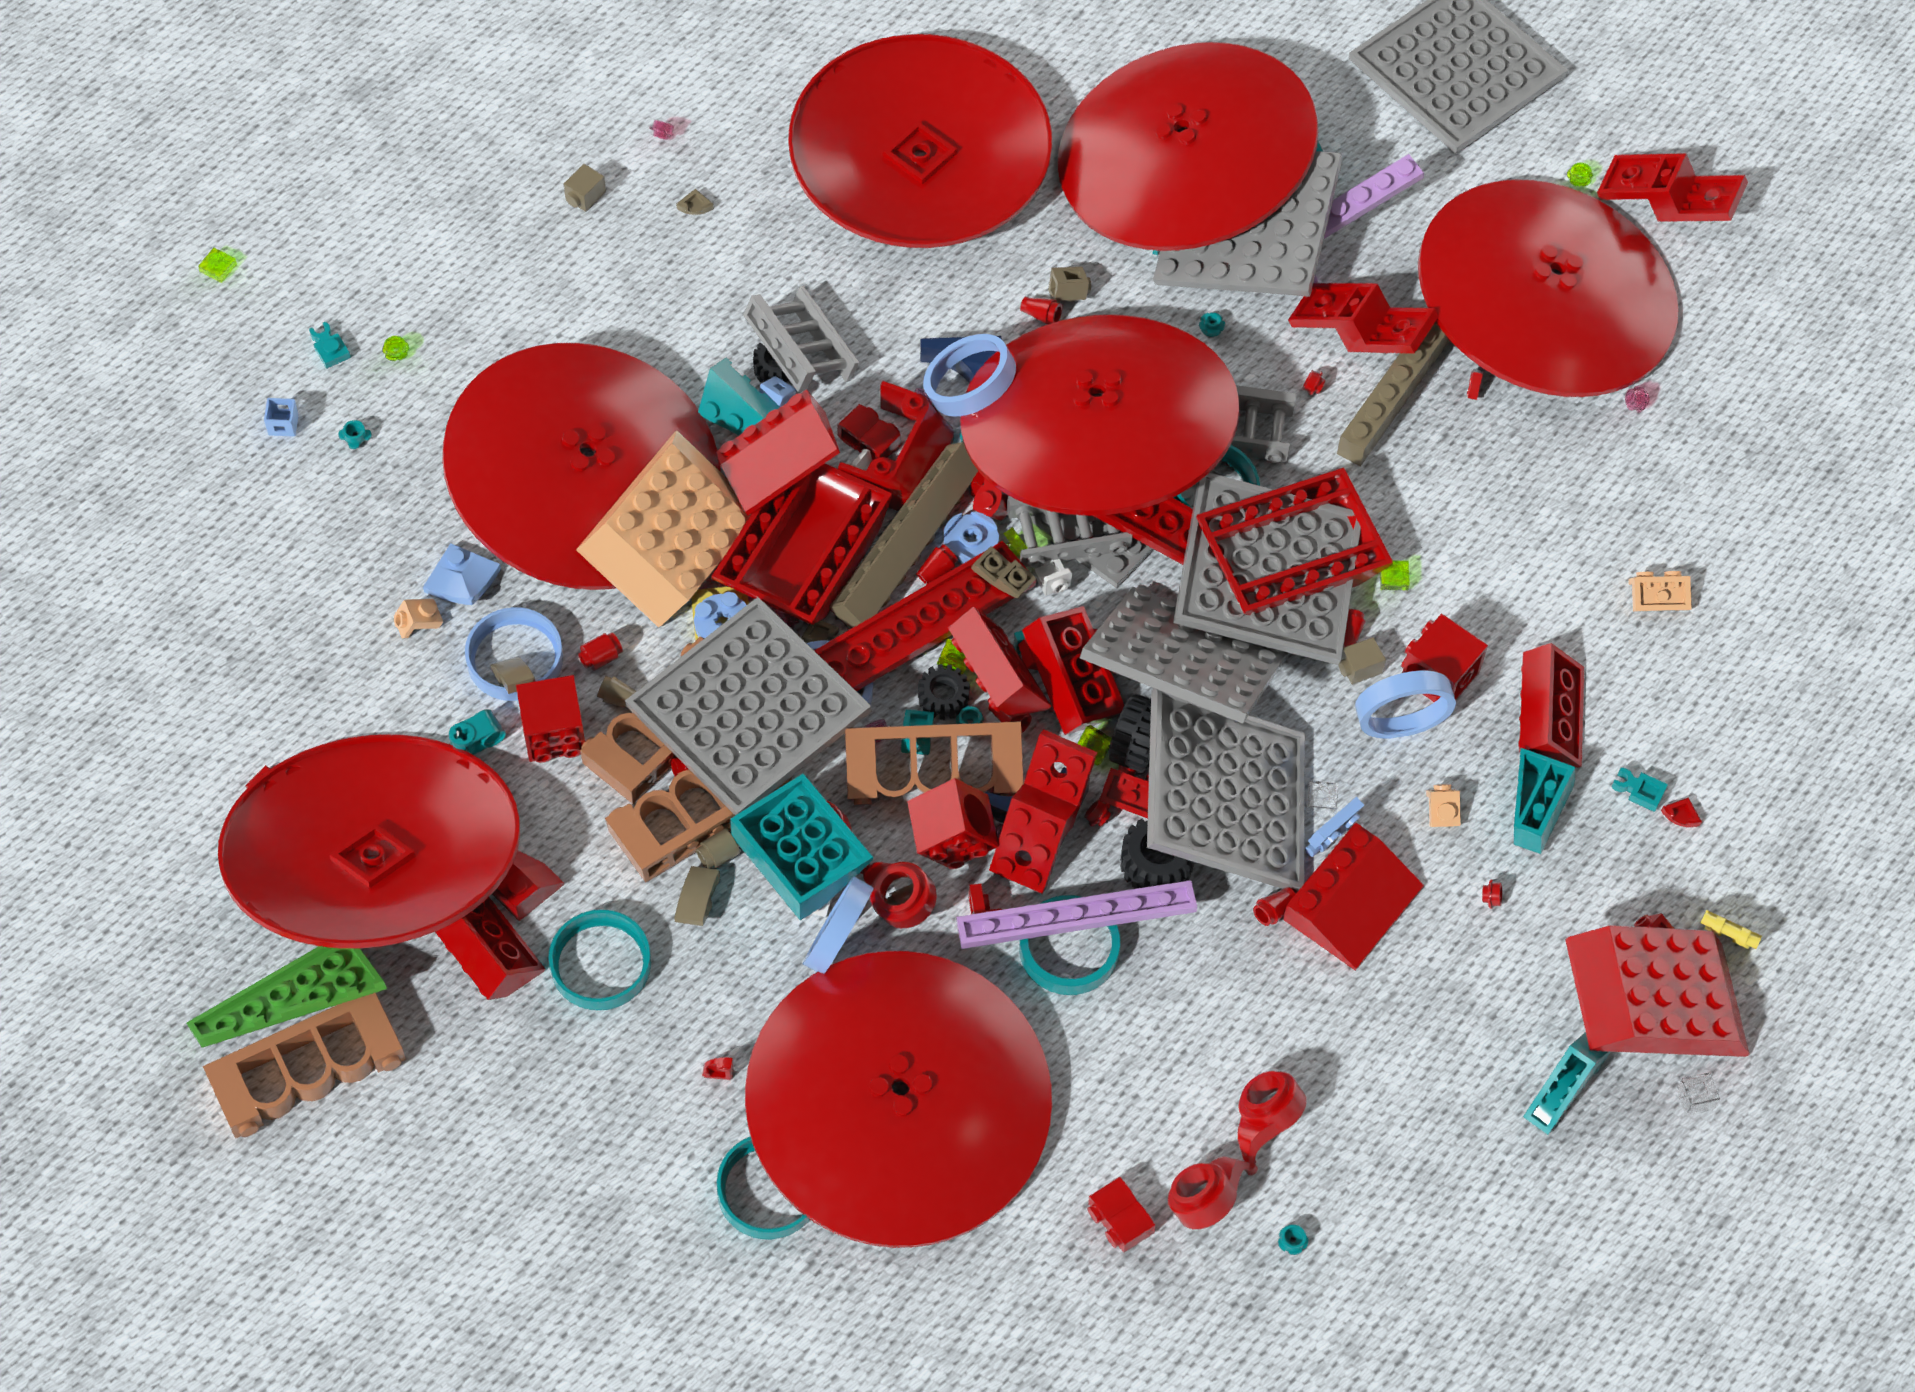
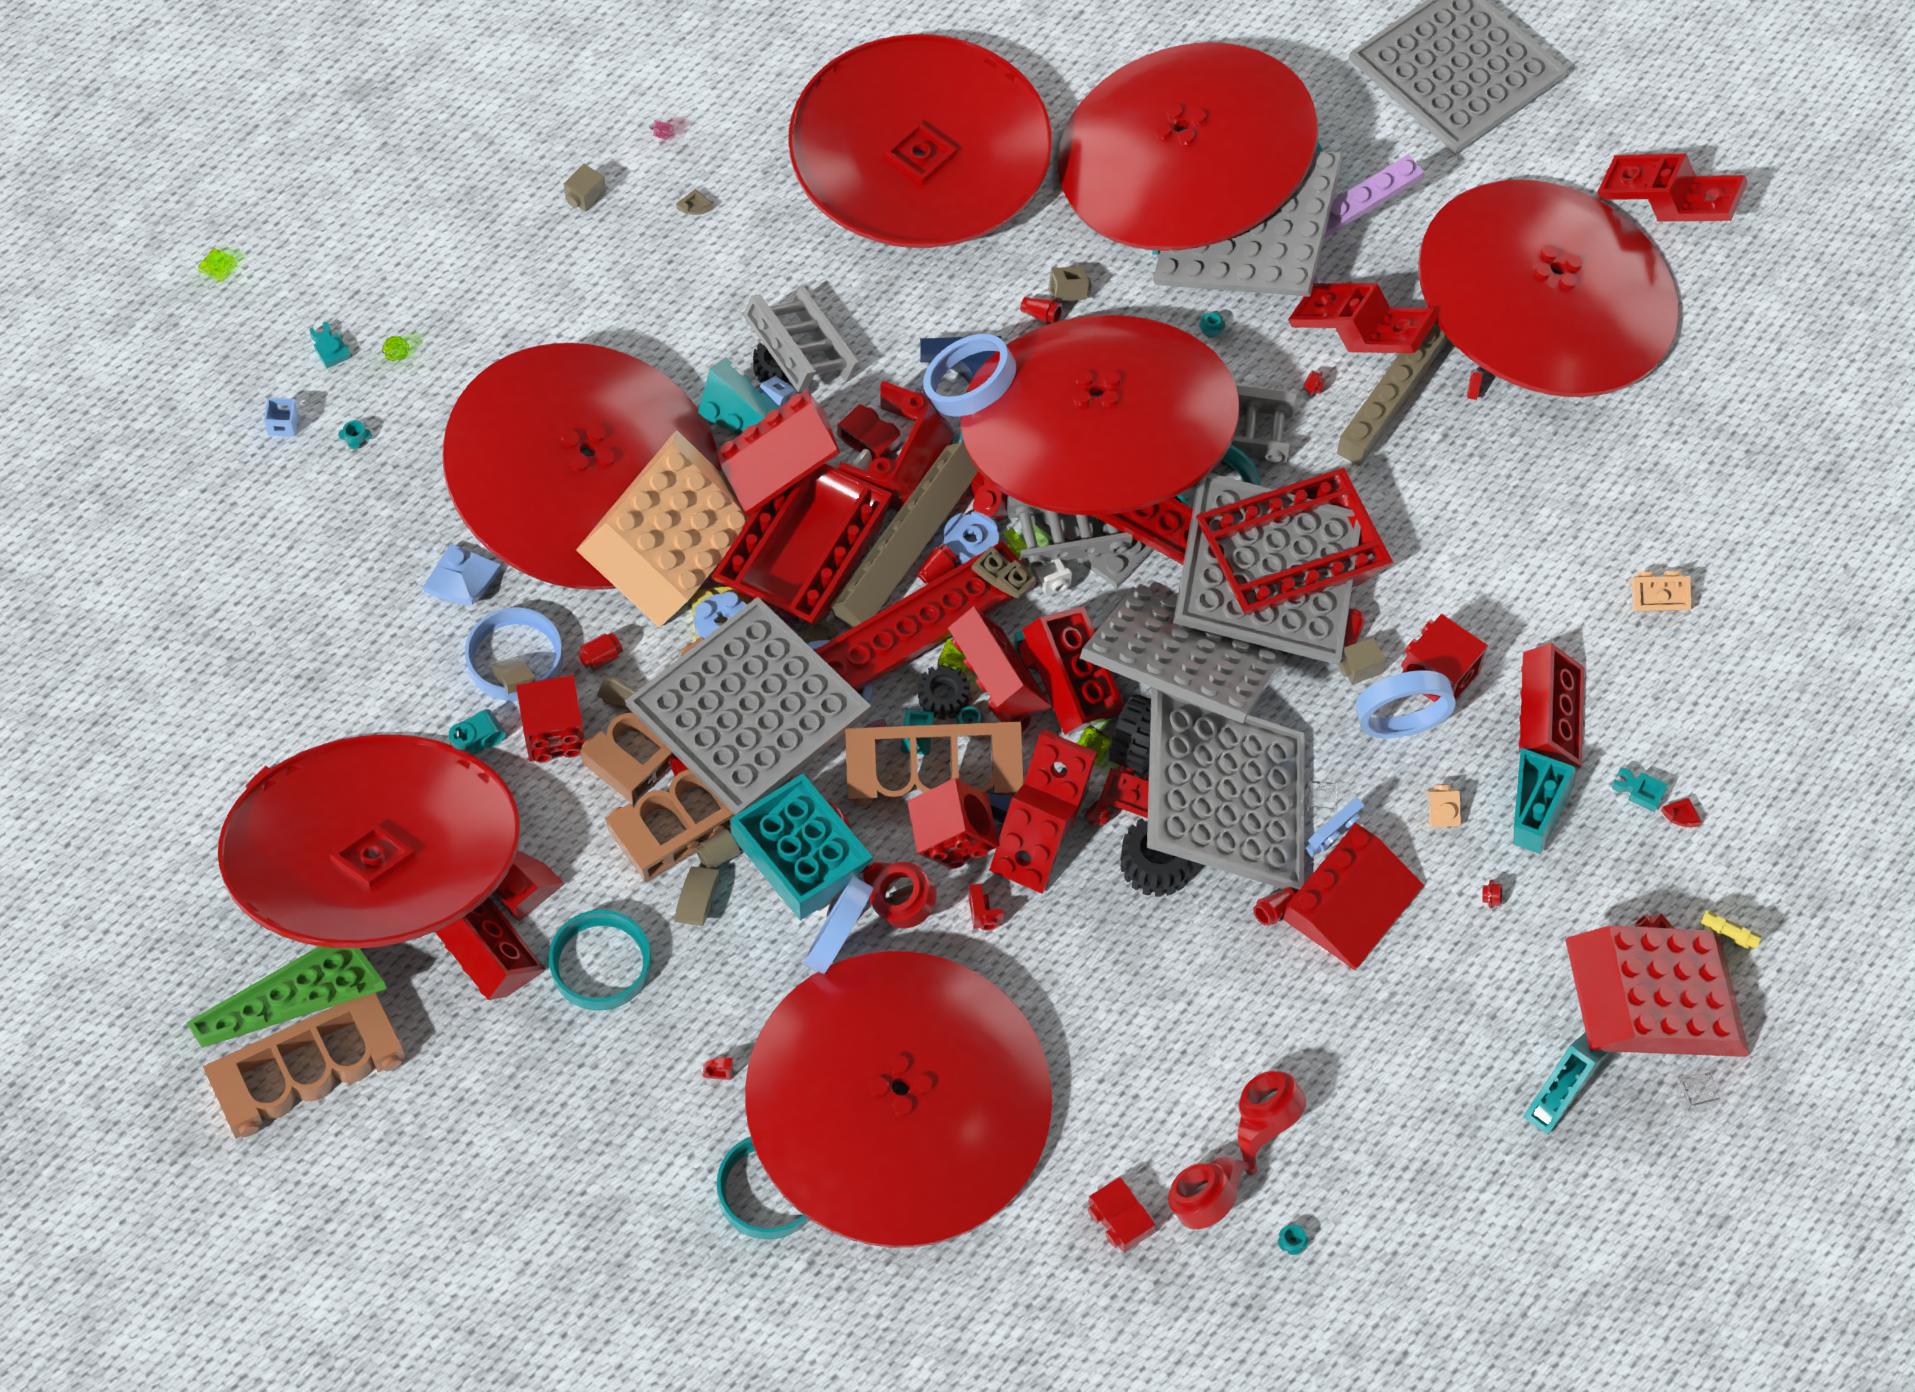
(417, 615): light nougat bracket -> none
(1070, 986): teal piece -> none
(1076, 914): lavender plate -> none
(1395, 576): clear neon green plate -> none
(1580, 169): clear neon green plate -> none
(1637, 398): clear pink plate -> none

